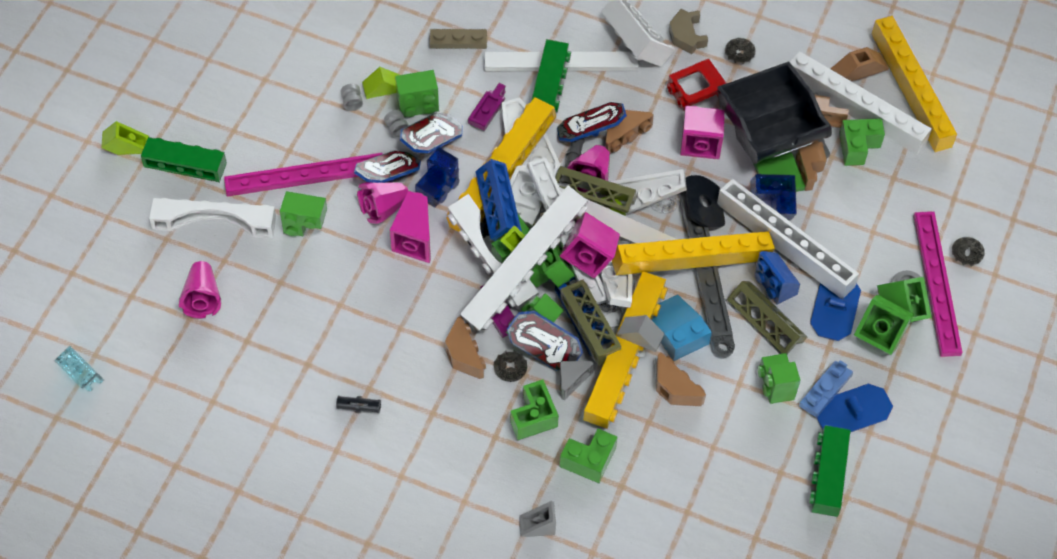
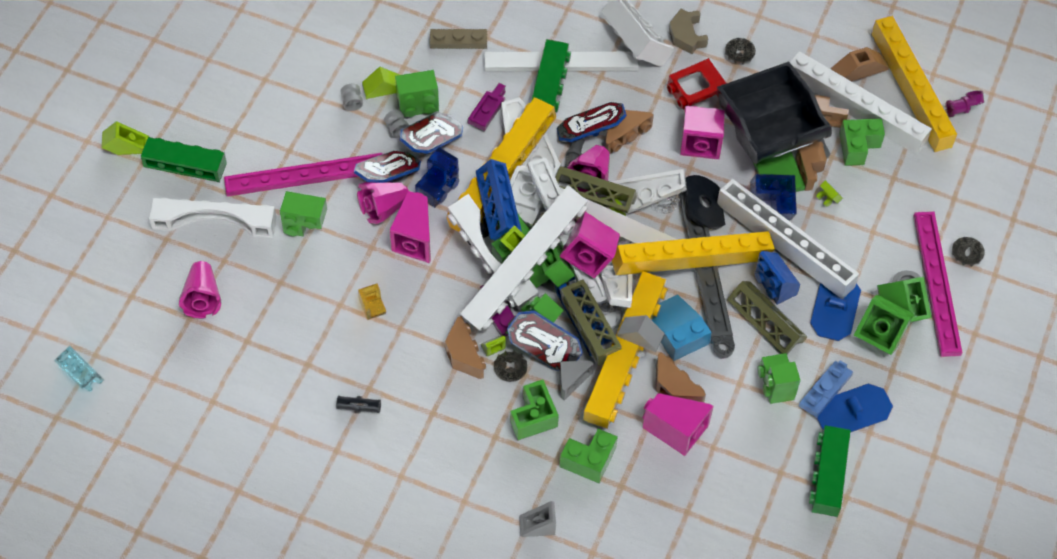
(371, 301): none -> clear yellow panel
(494, 345): none -> lime slope
(676, 420): none -> dark pink slope
(830, 192): none -> lime tile
(963, 104): none -> magenta connector

